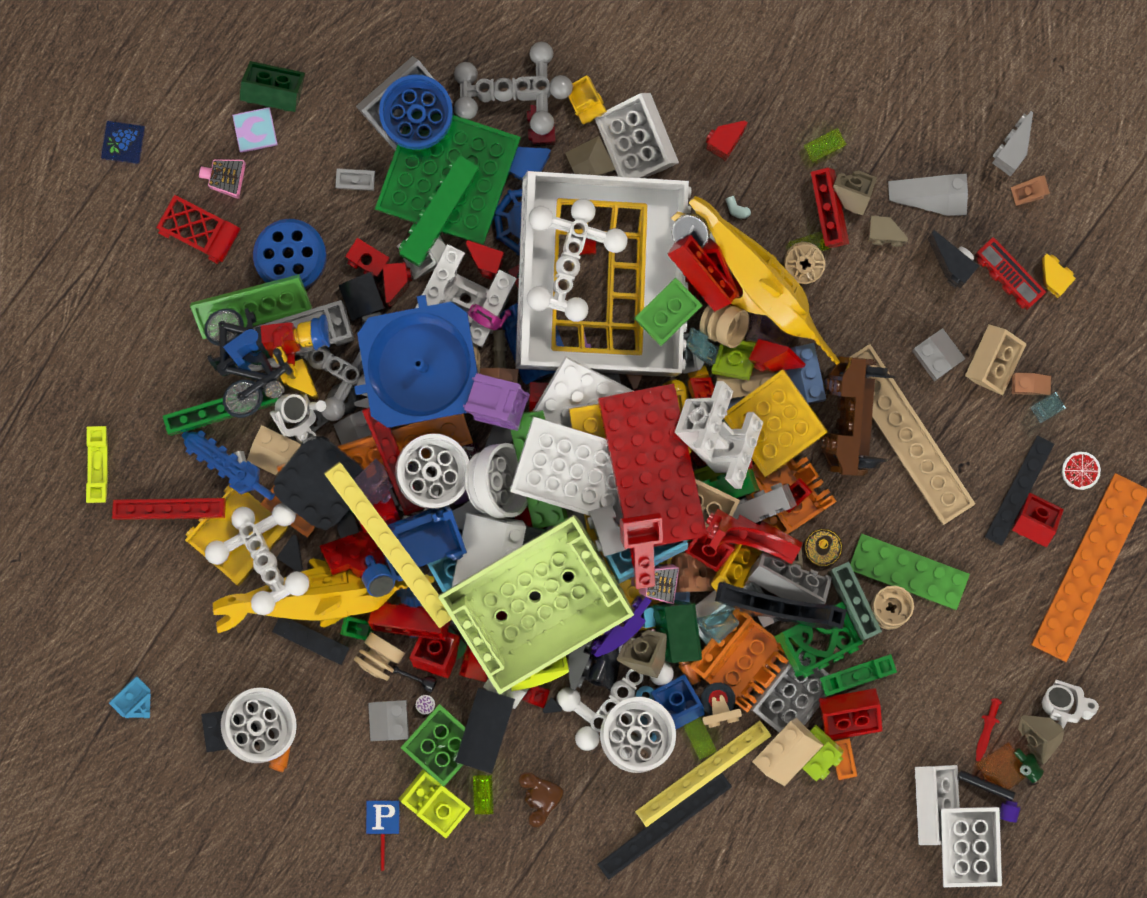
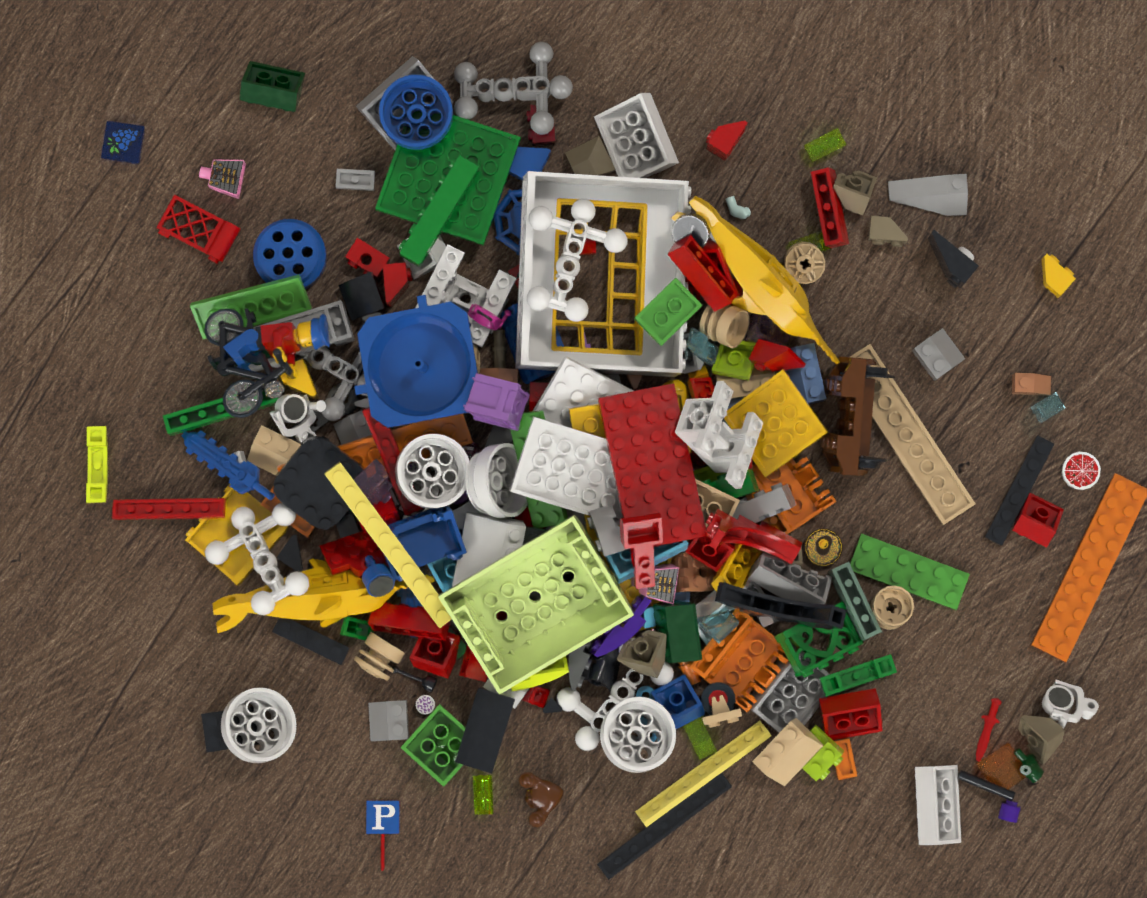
(133, 700): dark azure slope -> none
(255, 130): tile -> none
(281, 762): orange cone -> none
(434, 803): neon yellow slope -> none
(486, 259): red slope -> none
(586, 100): yellow piece -> none
(799, 491): red slope -> none
(971, 847): white slope -> none
(995, 359): tan slope -> none
(1009, 273): brick -> none
(1013, 153): light grey slope -> none
(1030, 190): nougat slope -> none

